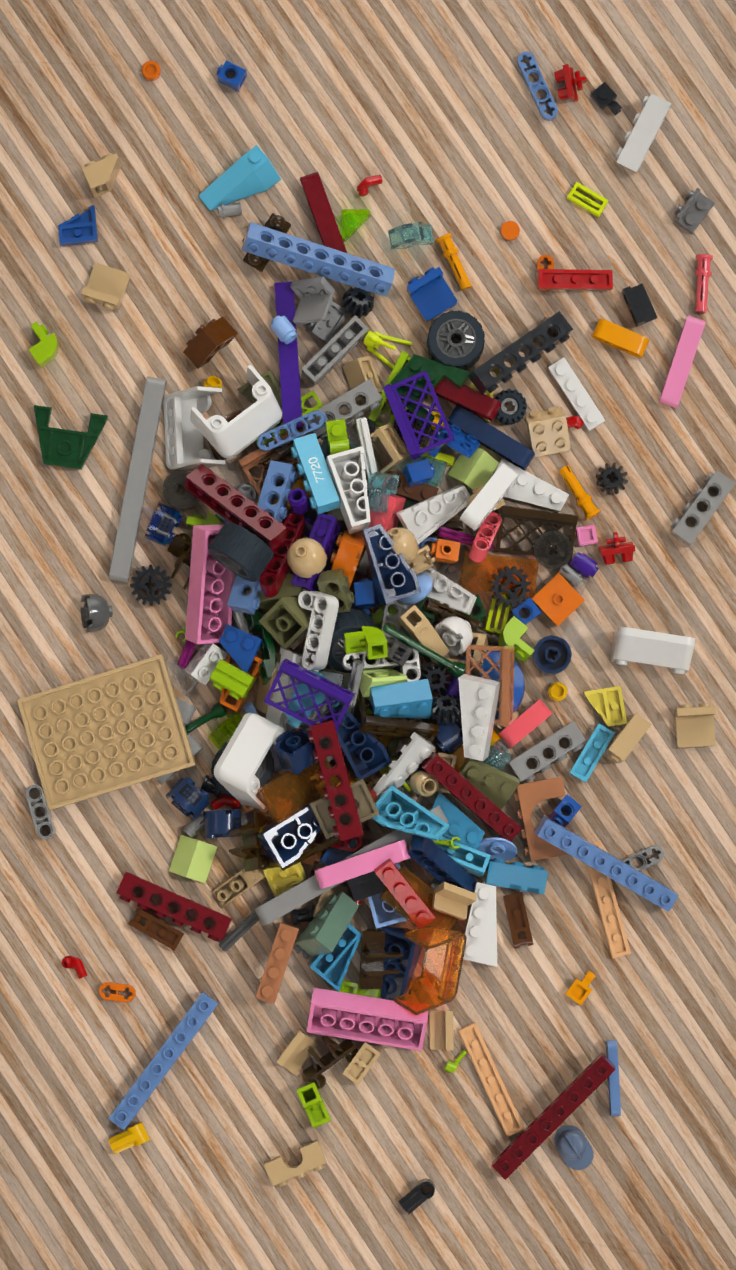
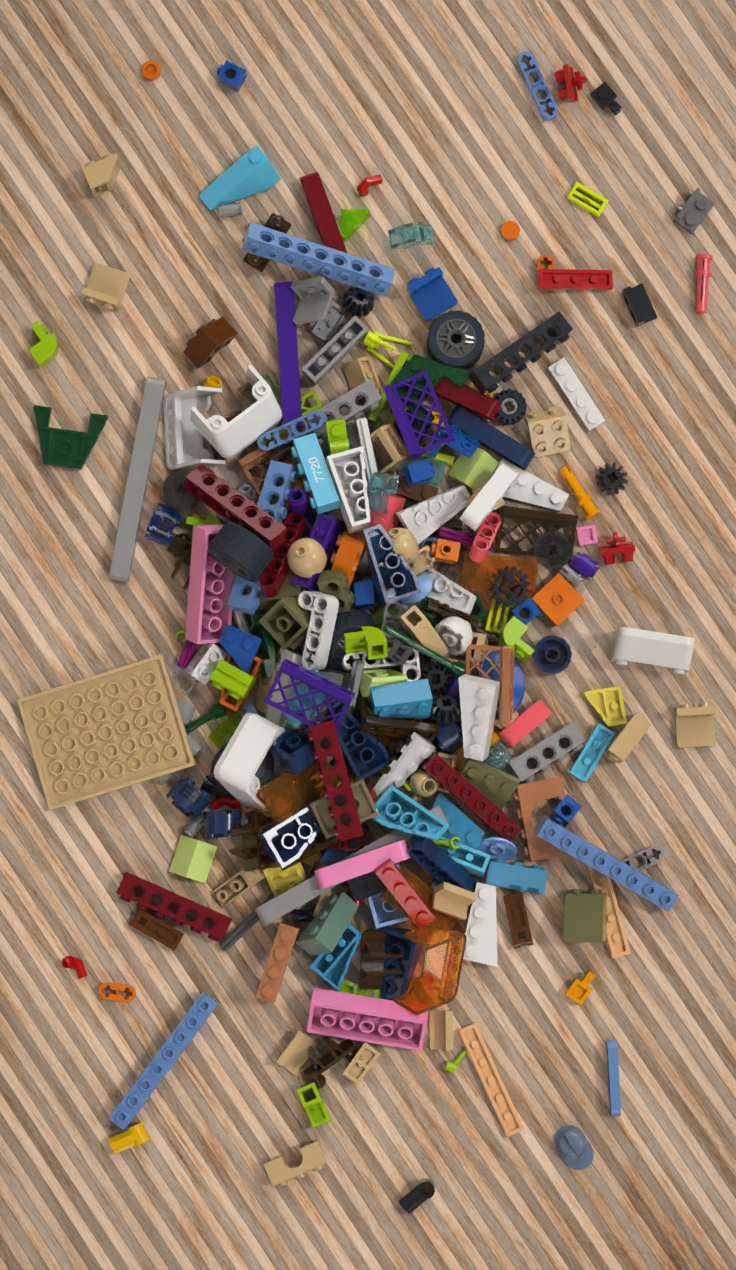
(47, 818): light grey beam -> none
(79, 229): blue wing -> none
(95, 612): dark grey cylinder -> none
(159, 585): black gear -> none
(283, 329): light blue brick -> none
(451, 254): light orange pin -> none
(554, 1115): dark red brick -> none
(557, 691): yellow plate -> none
(574, 421): red arm -> none
(585, 916): none -> olive slope
(620, 338): light orange beam -> none
(643, 133): white wedge -> none
(682, 361): bright pink beam -> none
(688, 534): light grey brick -> none

